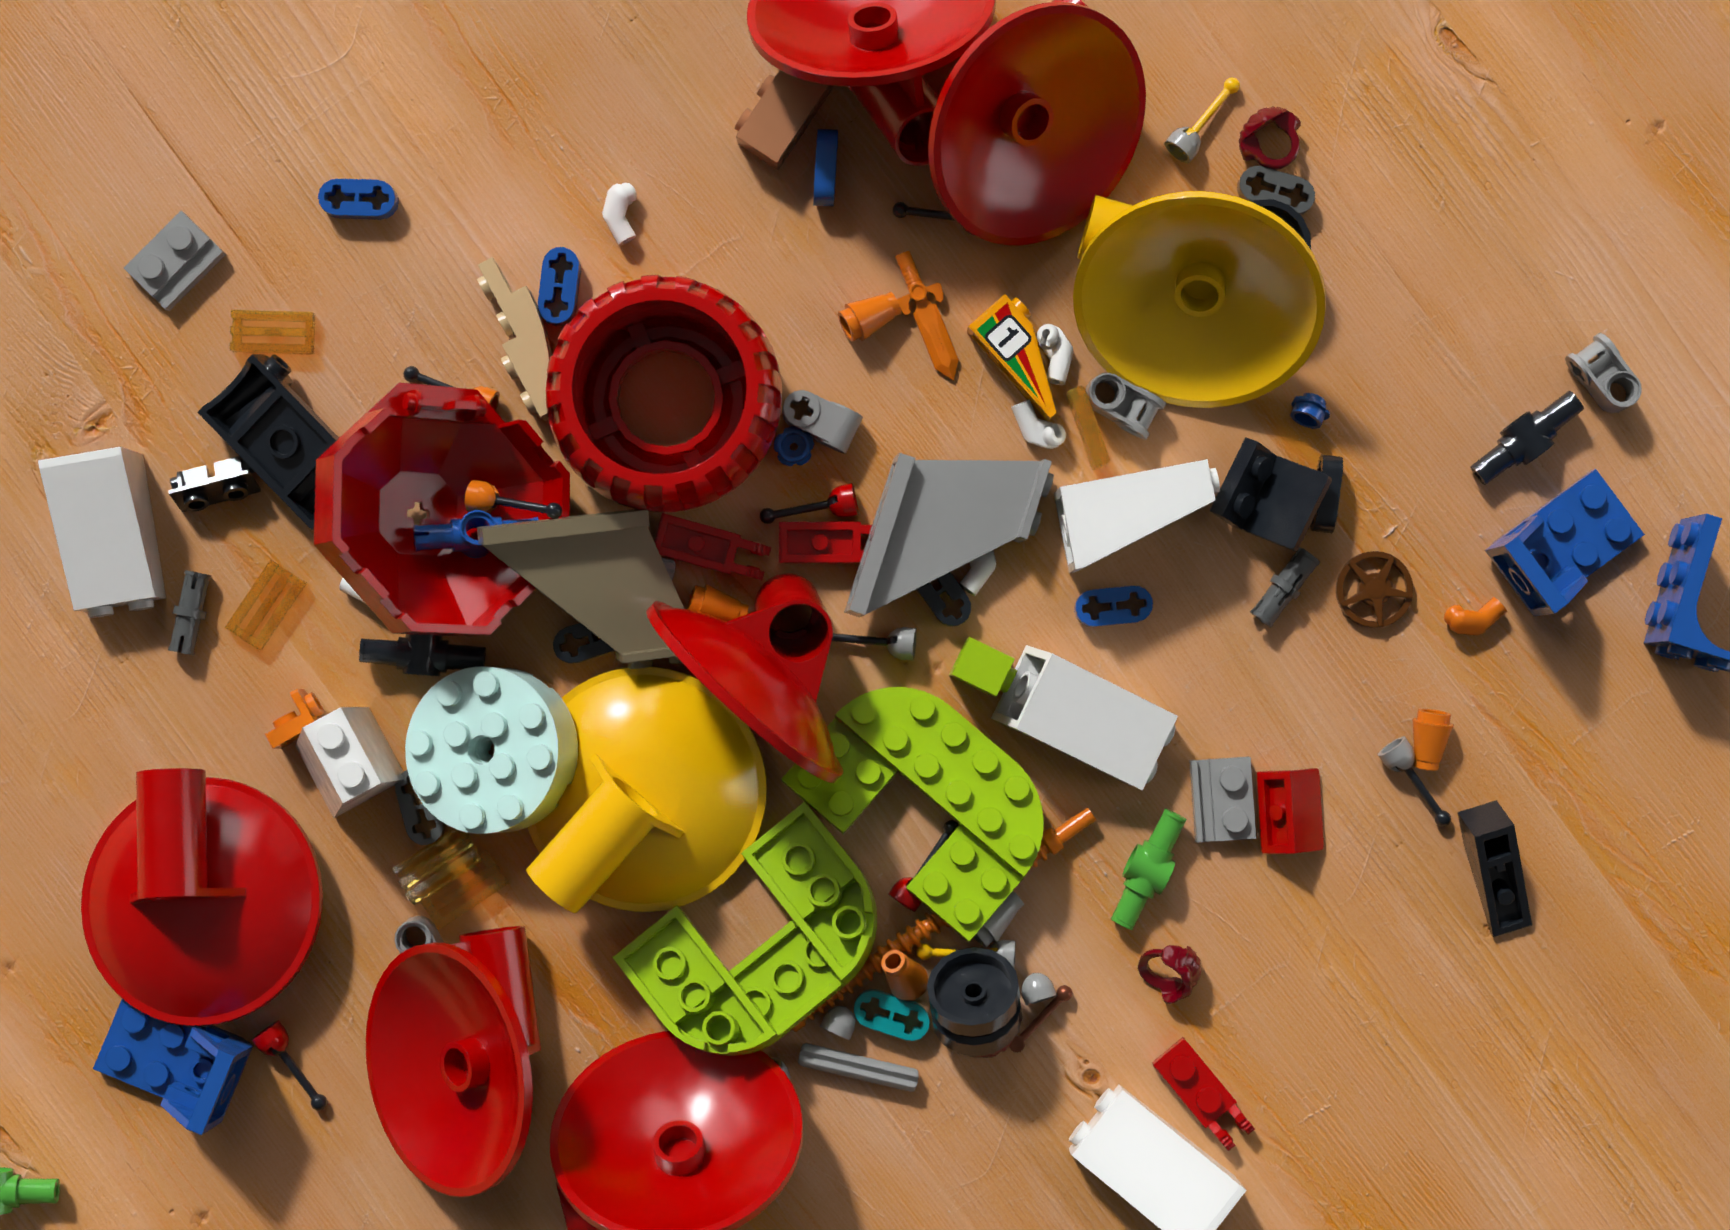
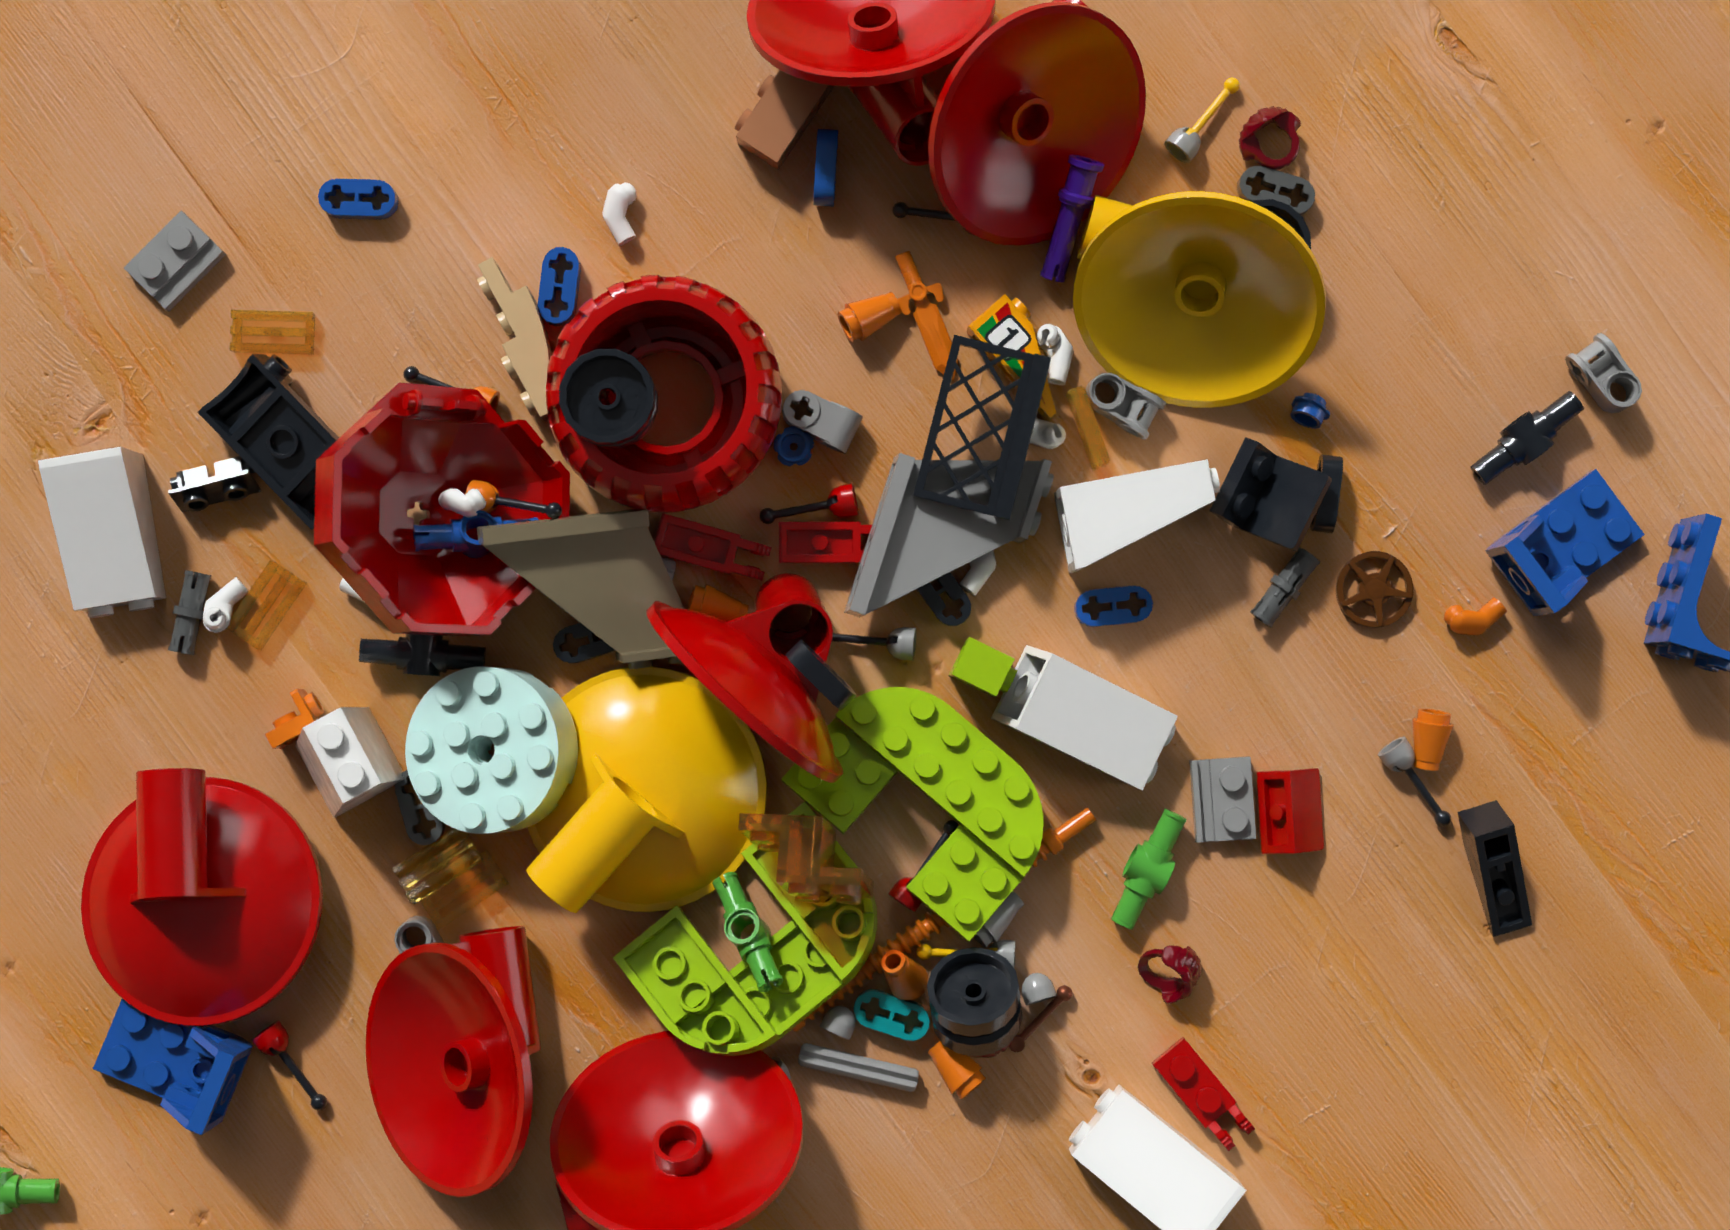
(220, 606): none -> white arm
(462, 504): none -> white arm
(586, 386): none -> black wheel
(755, 948): none -> bright green pin
(806, 857): none -> clear orange bracket
(821, 674): none -> black beam
(957, 1070): none -> orange cone
(1017, 436): none -> black fence
(1075, 199): none -> dark purple pin

